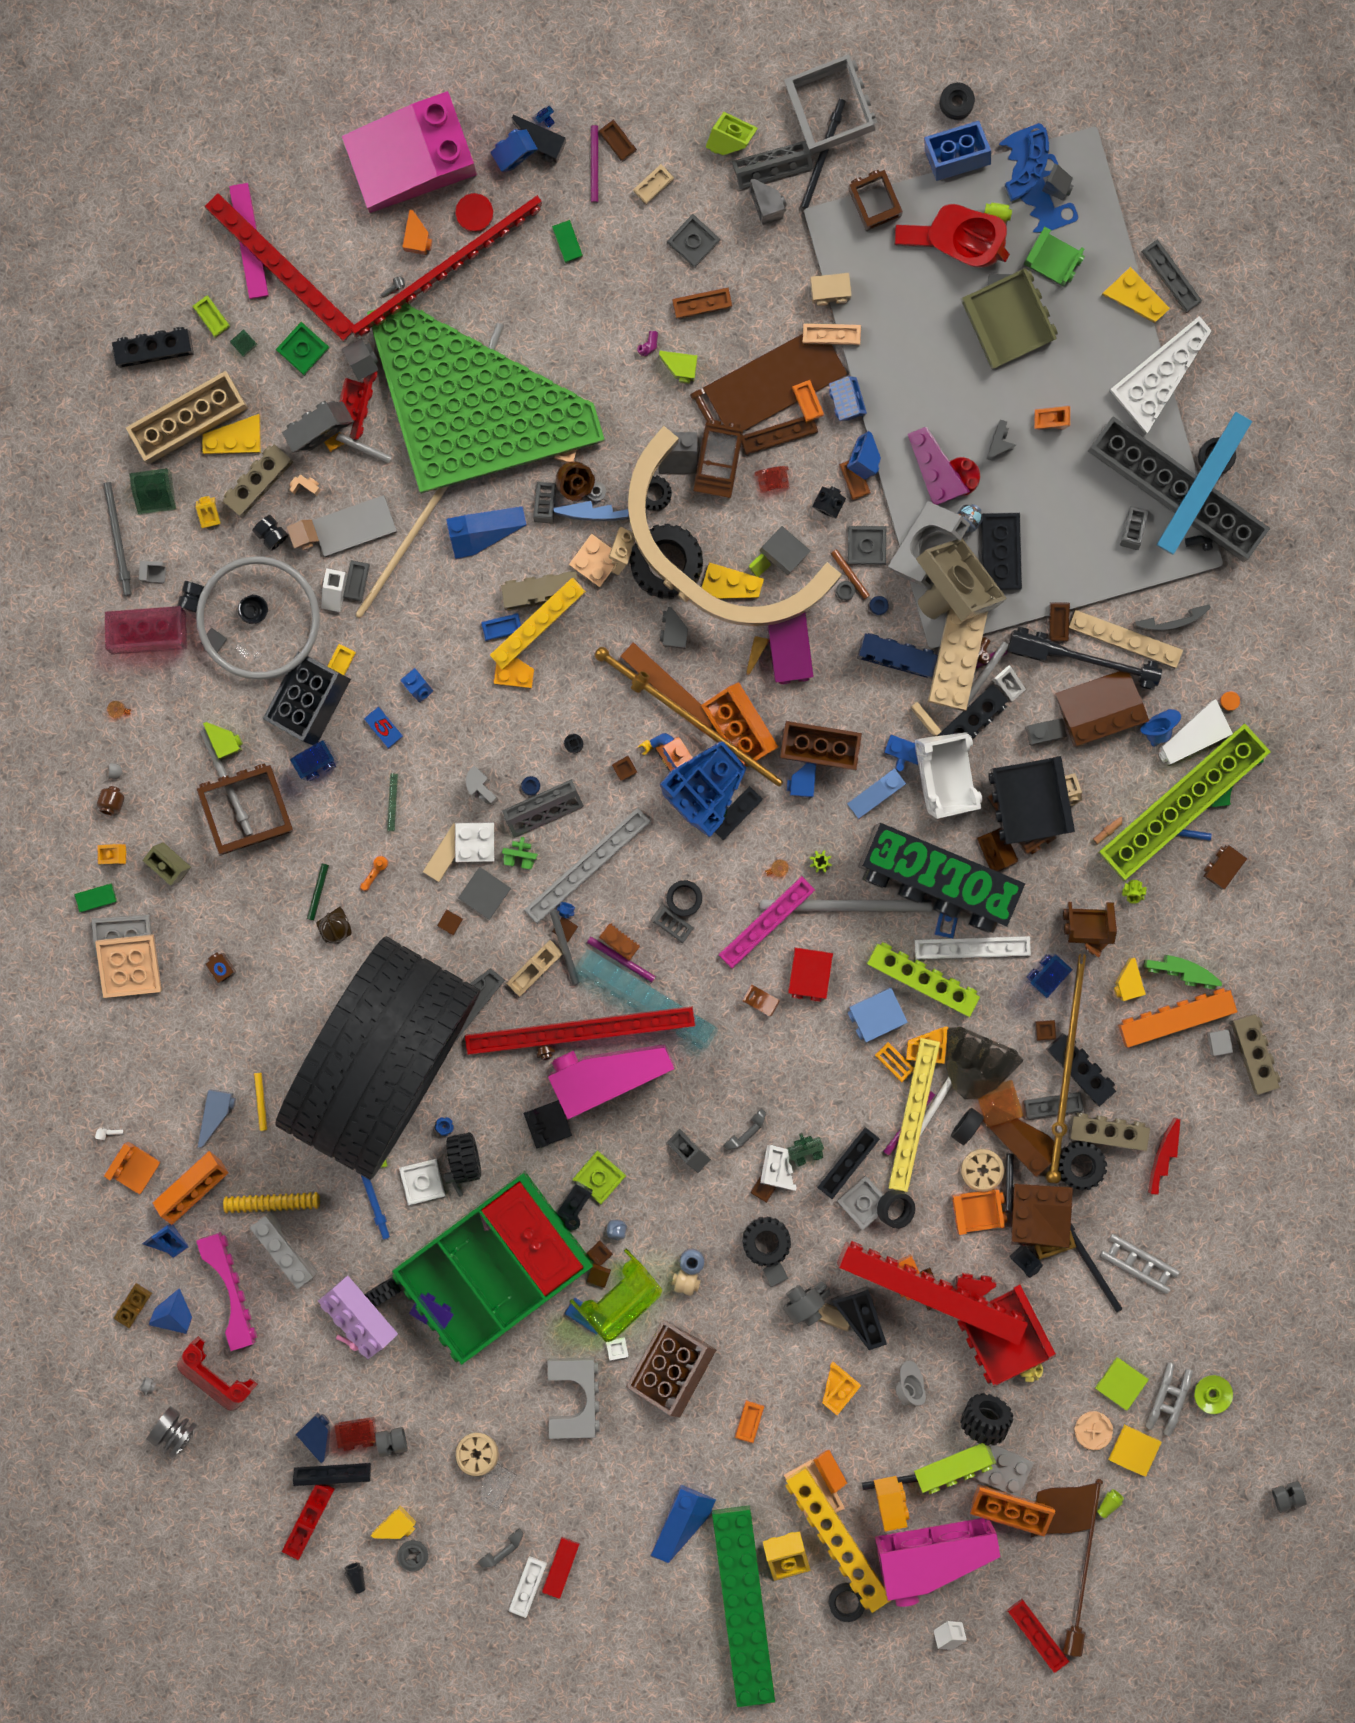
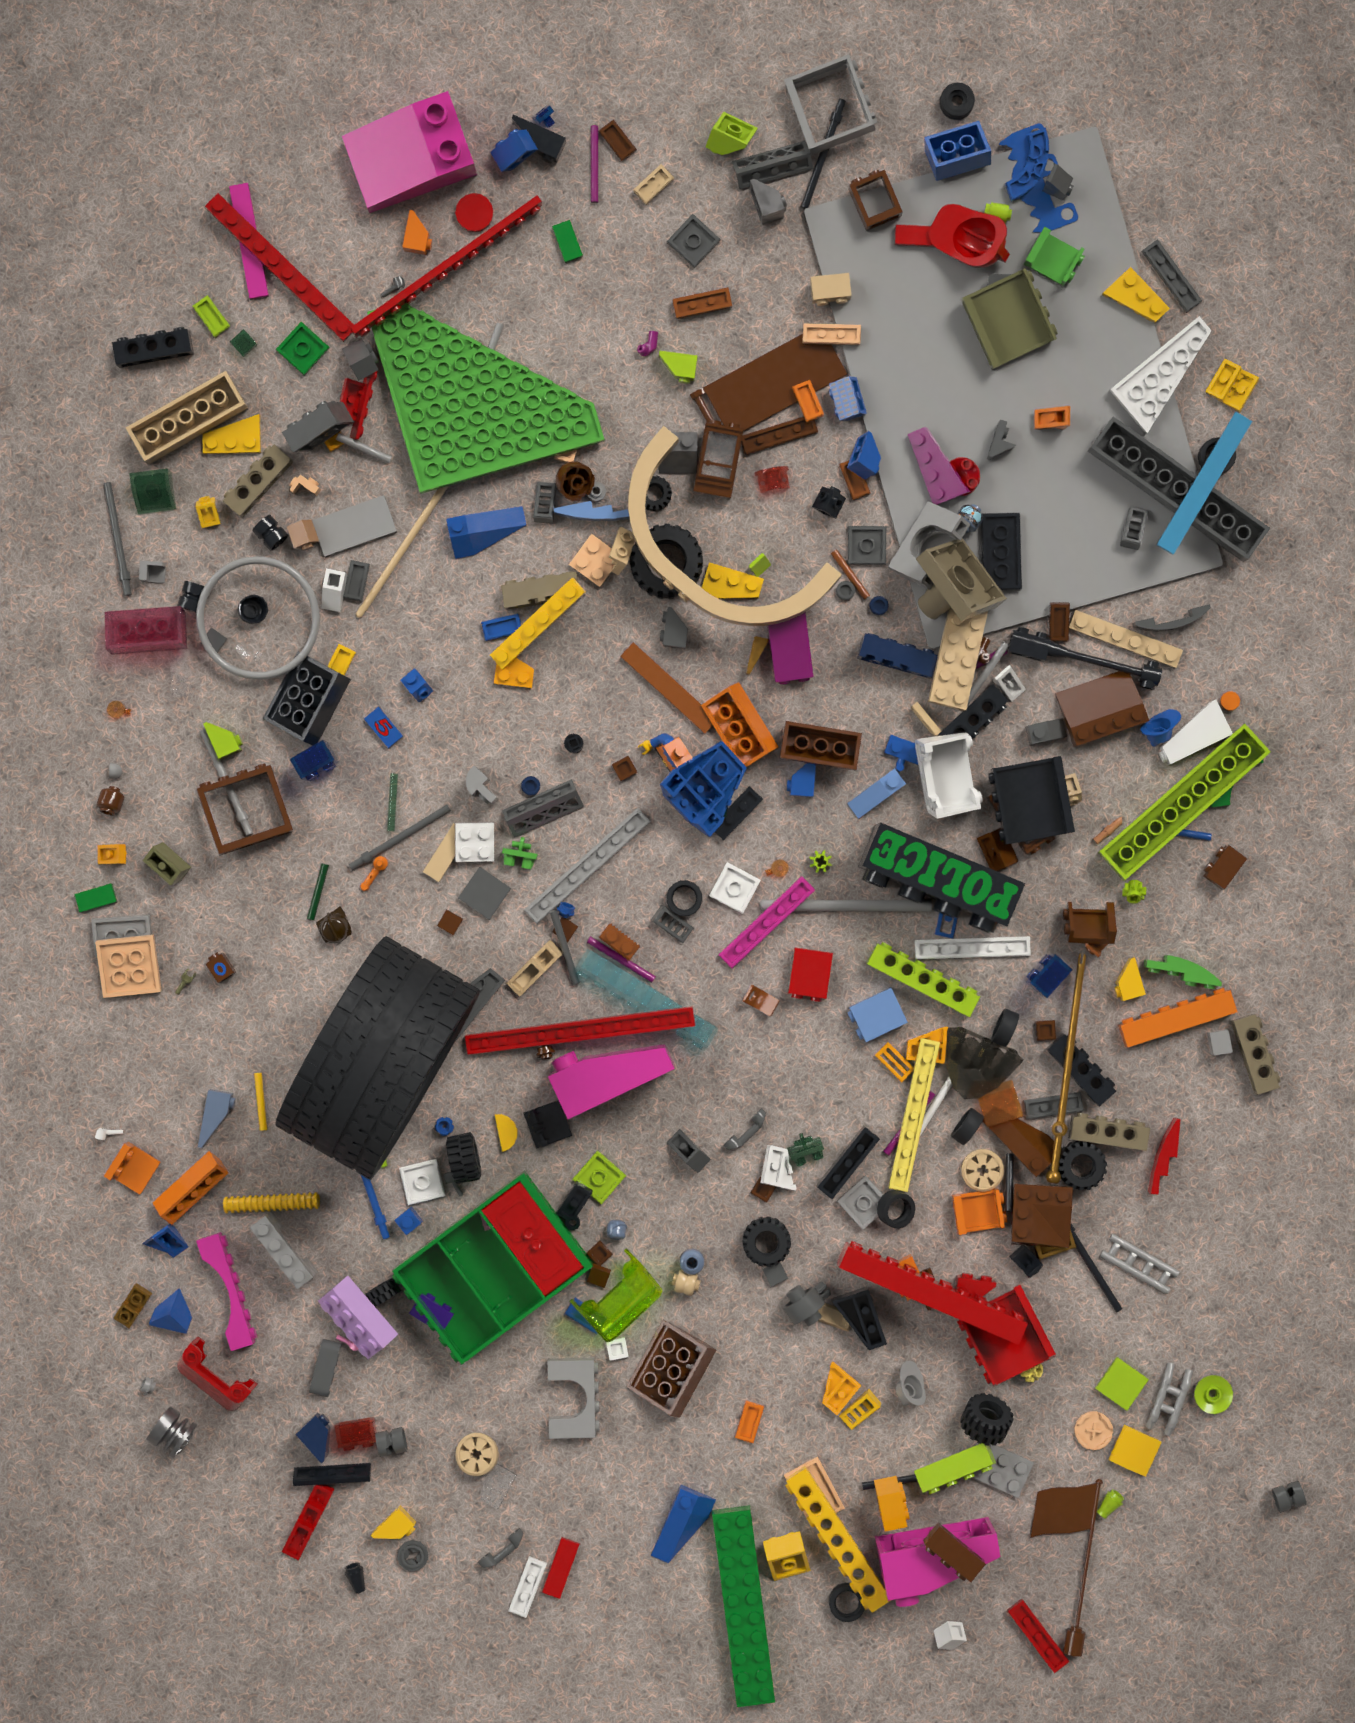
(185, 979): none -> olive hand
(324, 1368): none -> dark grey beam
(367, 857): none -> dark grey bar
(408, 1220): none -> blue brick
(507, 1131): none -> yellow tile
(640, 682): pearl gold bar -> none
(734, 888): none -> white tile
(784, 550): dark grey tile -> none
(830, 1471): orange tile -> none
(856, 1404): none -> yellow slope
(953, 1553): none -> reddish brown brick
(1005, 1027): none -> black tyre
(1012, 1510): orange slope -> none
(1199, 540): black arm -> none
(1224, 381): none -> yellow slope

